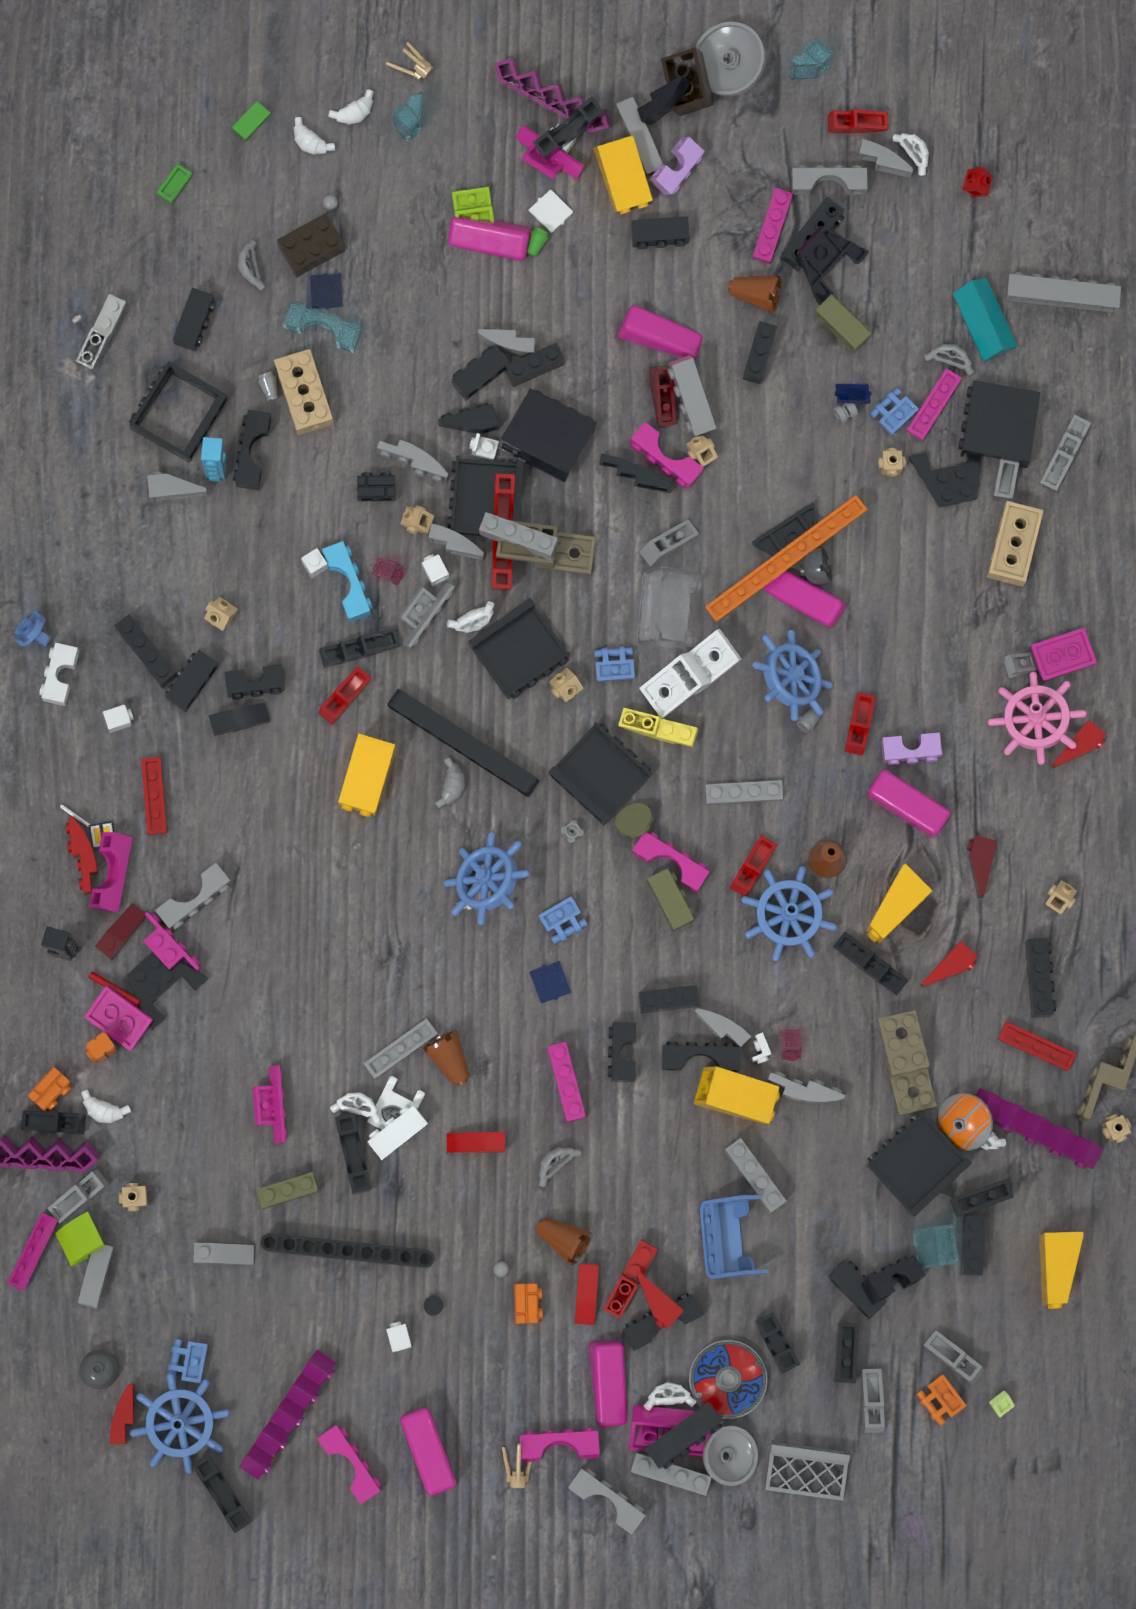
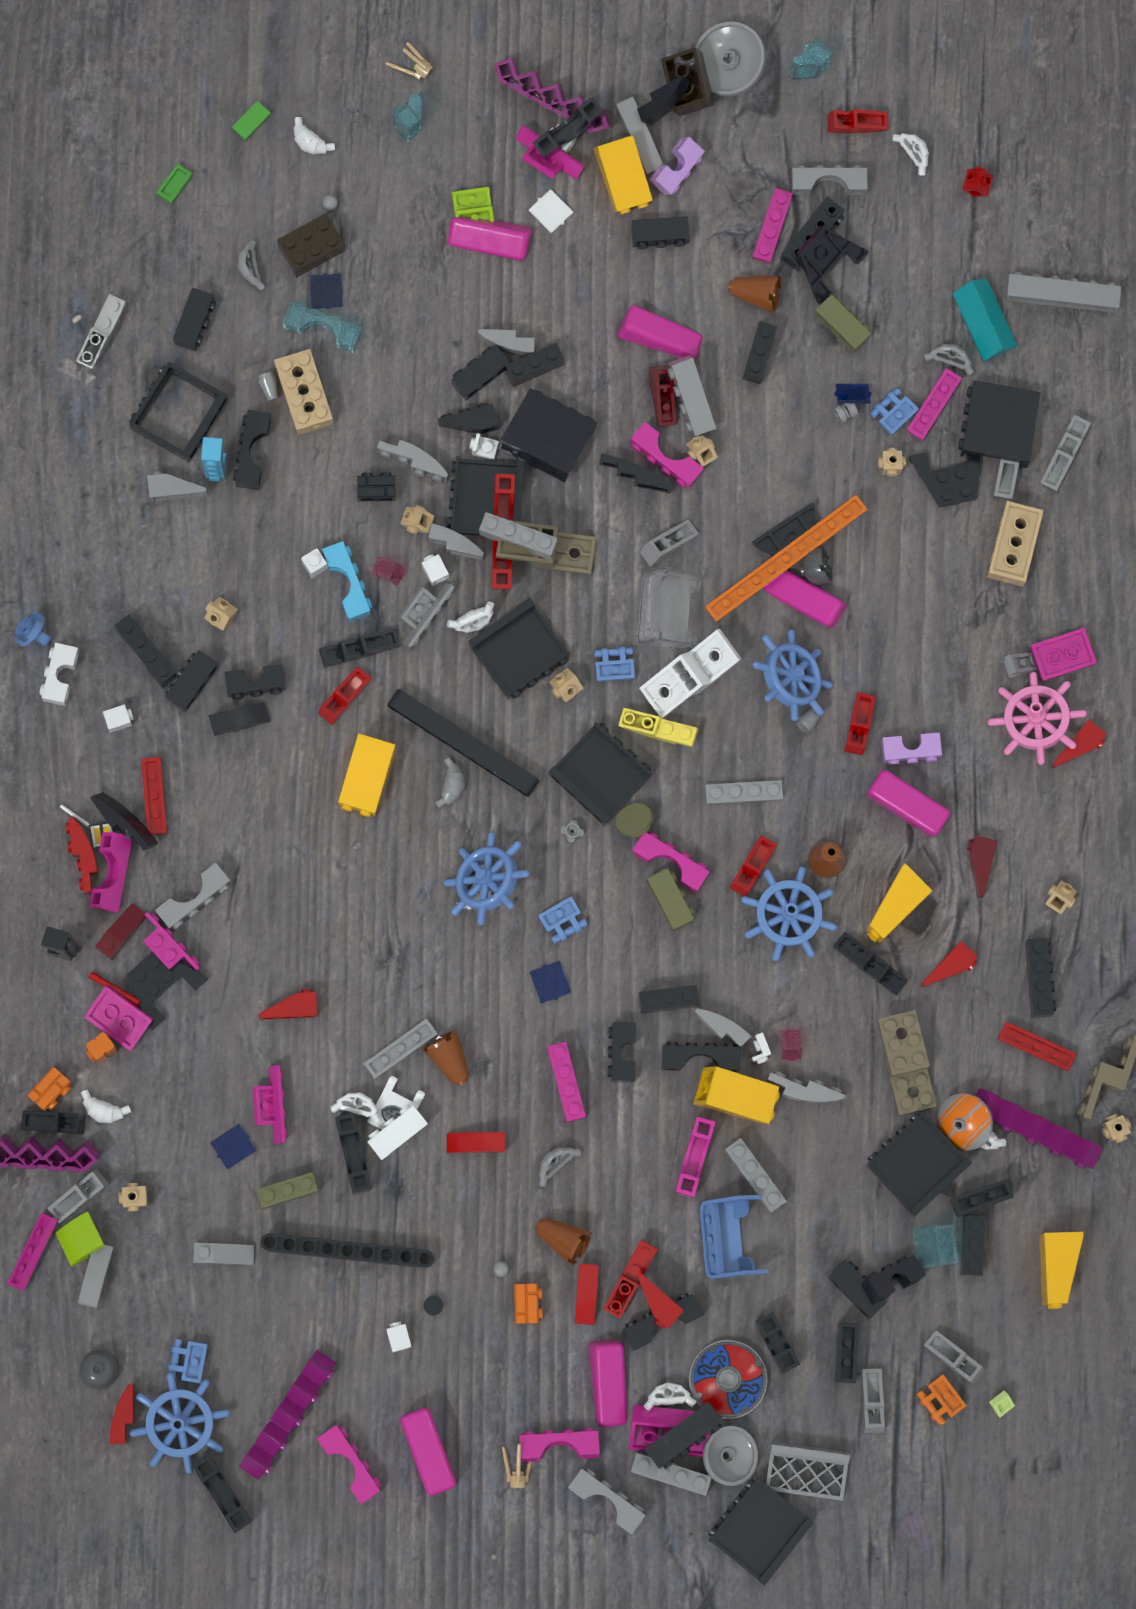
(121, 817): none -> black slope
(233, 1146): none -> clear blue piece
(296, 1006): none -> red slope
(355, 111): white piece -> none
(537, 240): bright green cone -> none
(694, 1157): none -> dark pink arch
(760, 1530): none -> black panel
(885, 159): light grey slope -> none

